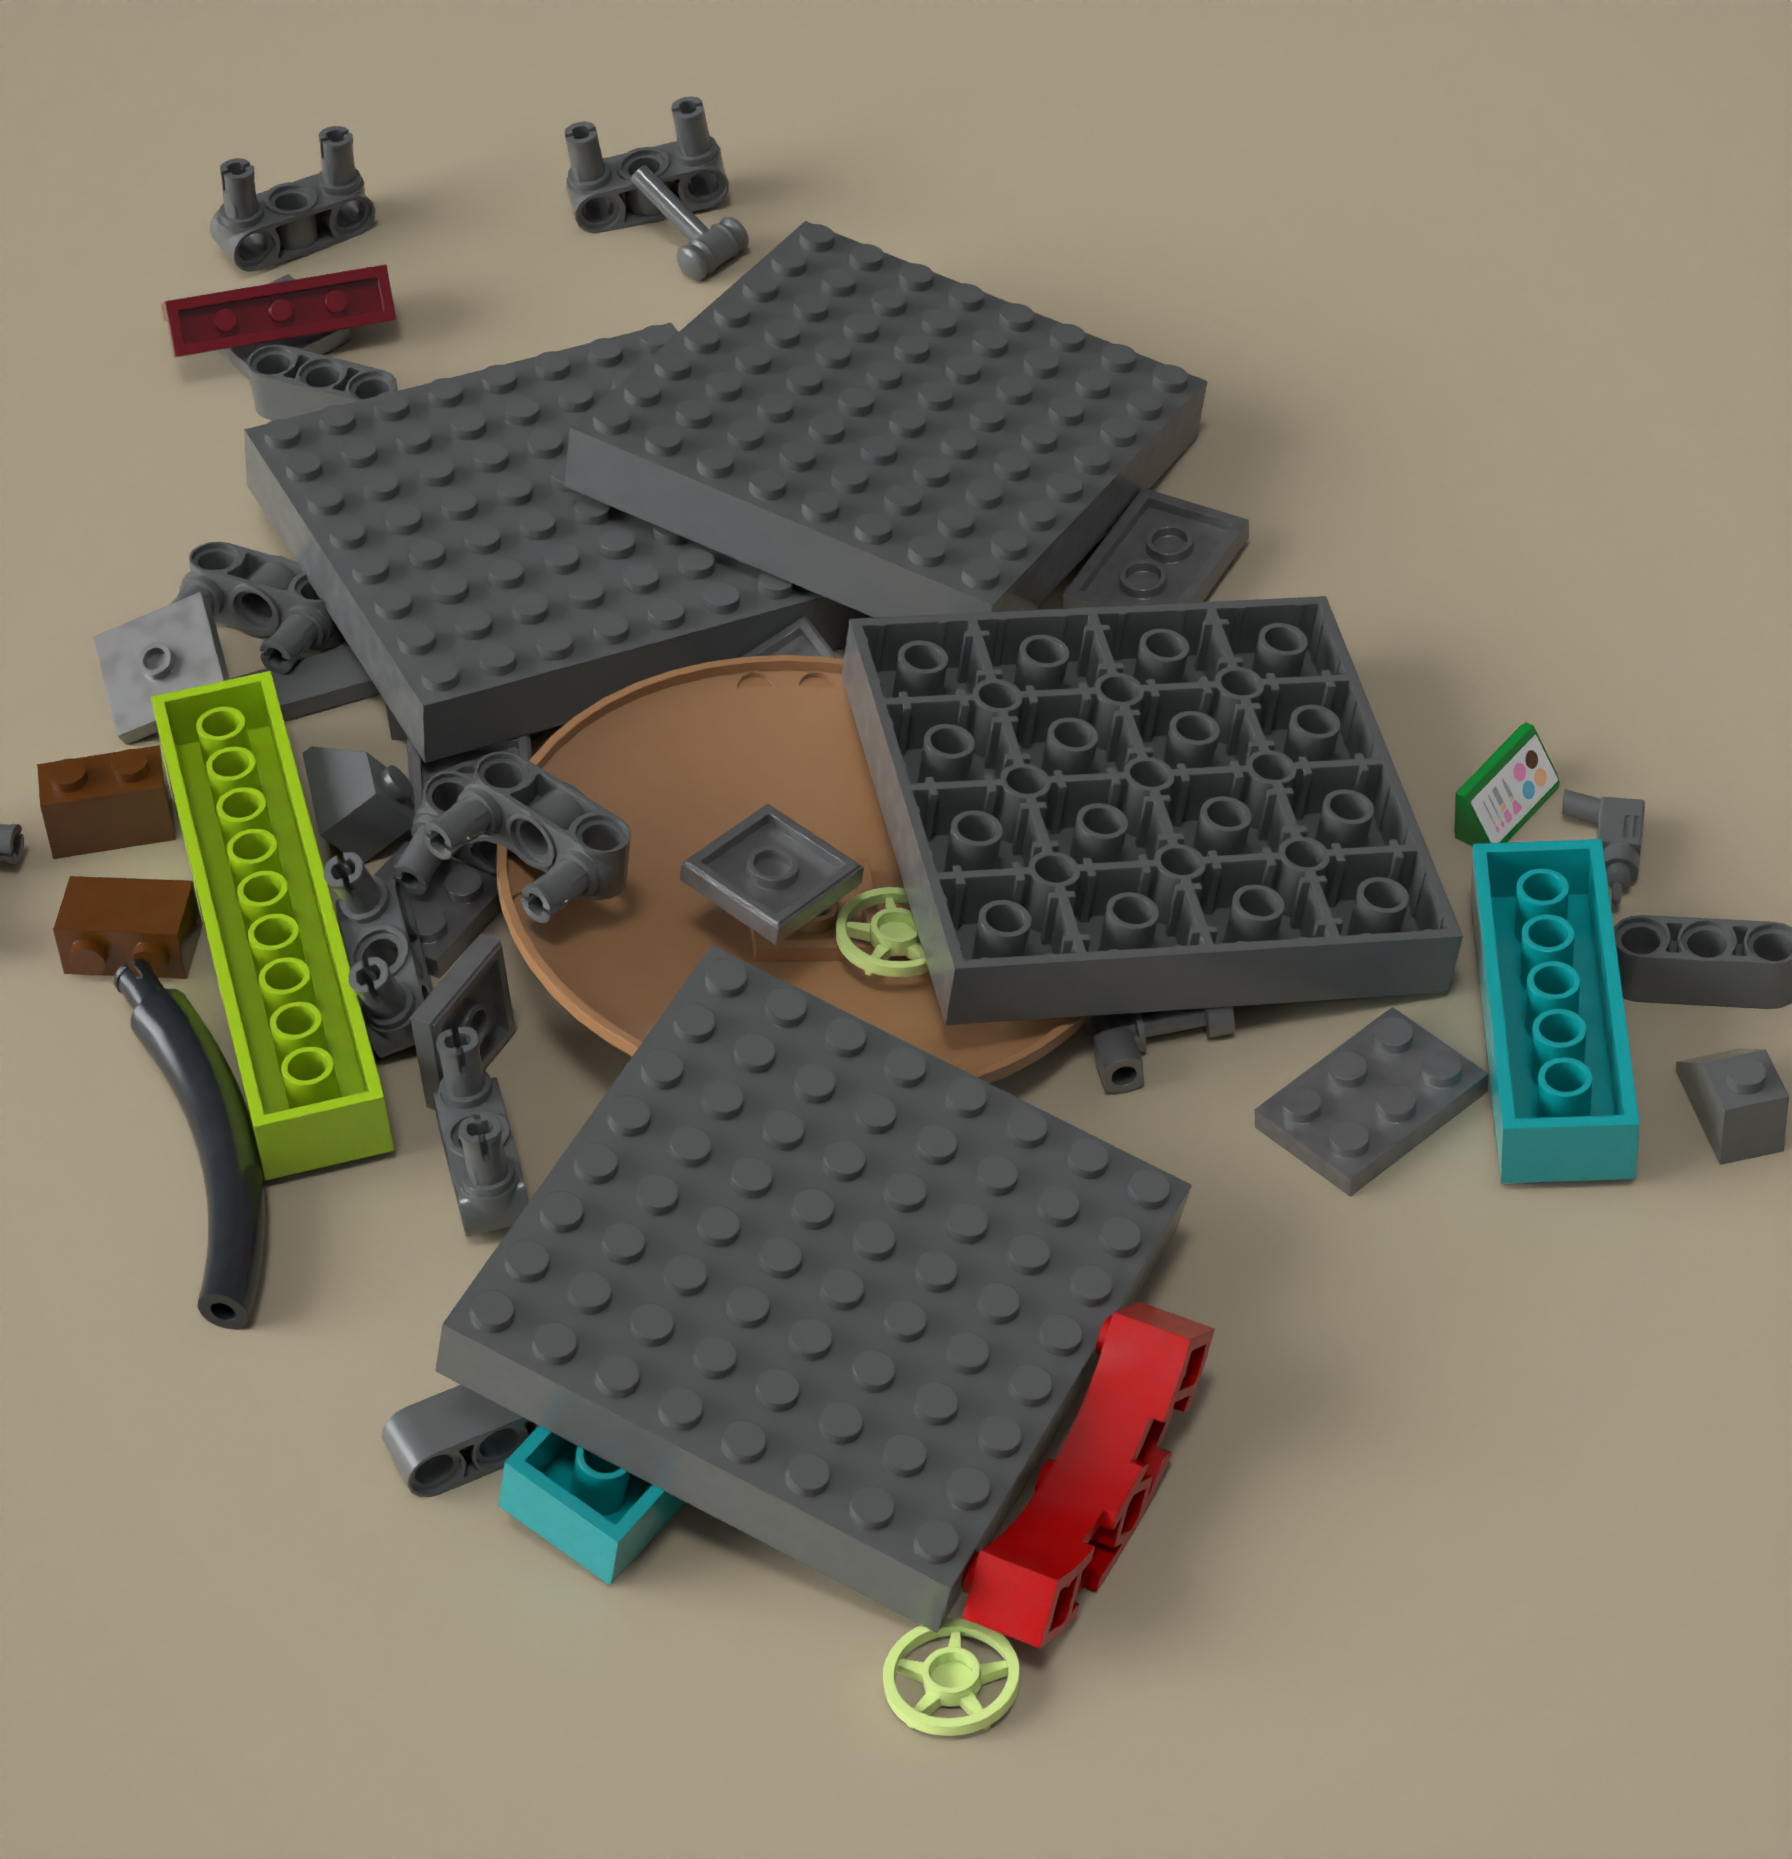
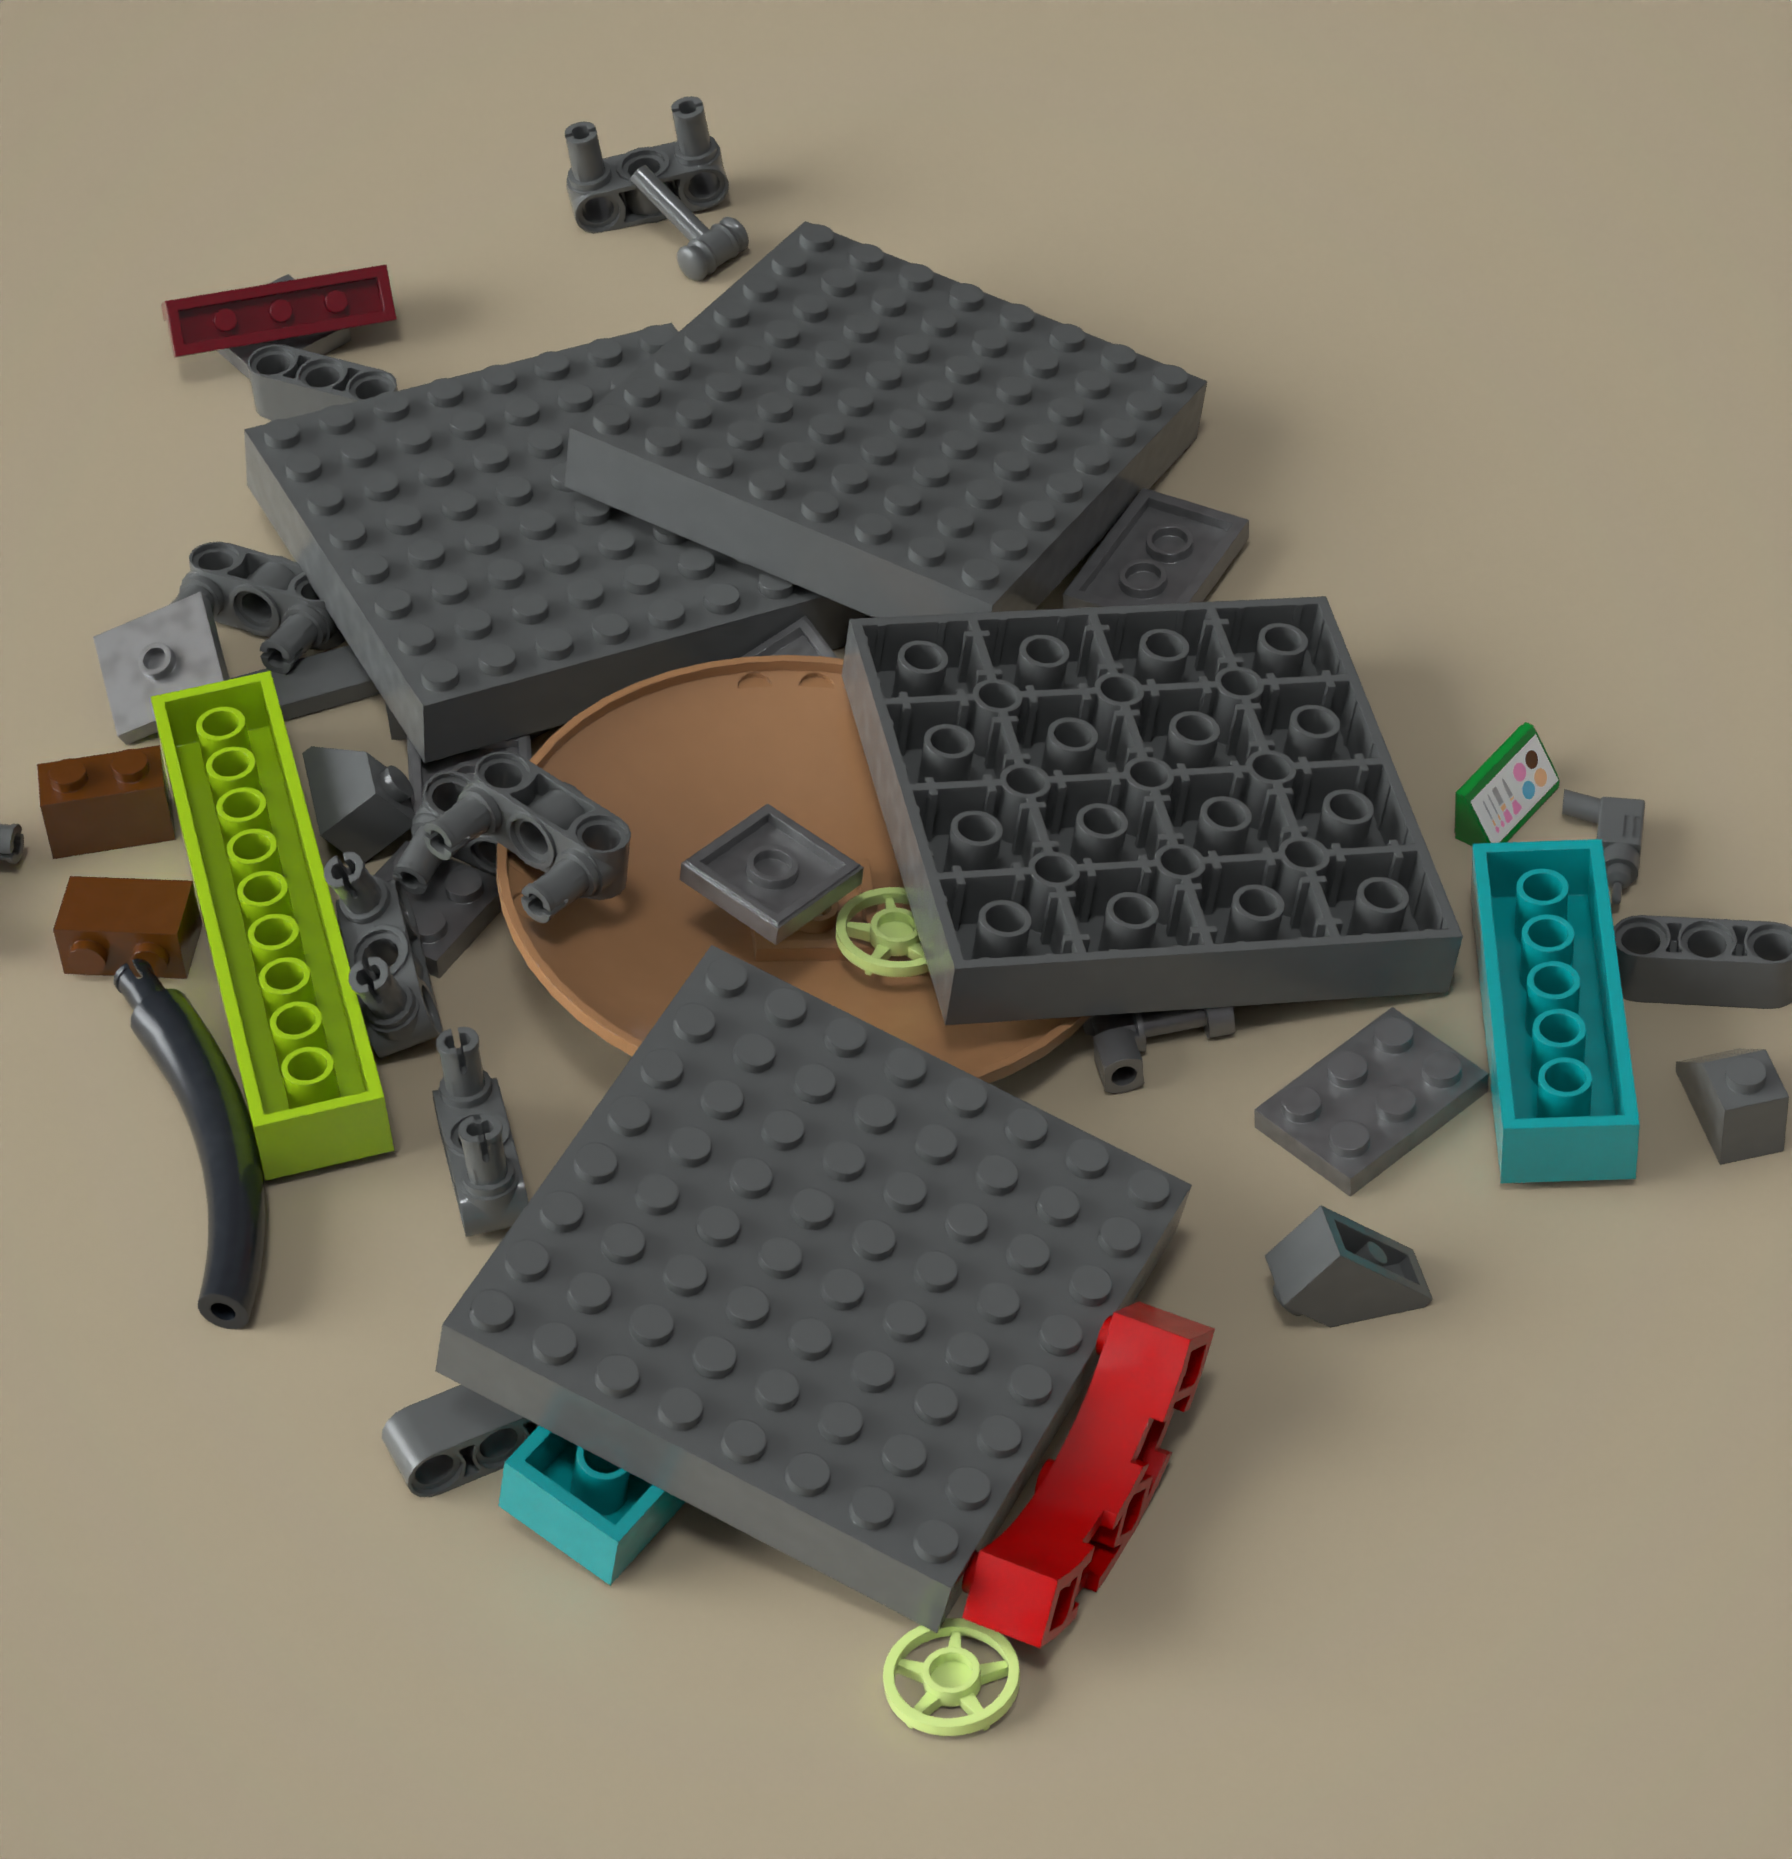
(294, 215): dark grey piece -> none
(468, 996): flat silver plate -> none
(1344, 1272): none -> dark grey slope

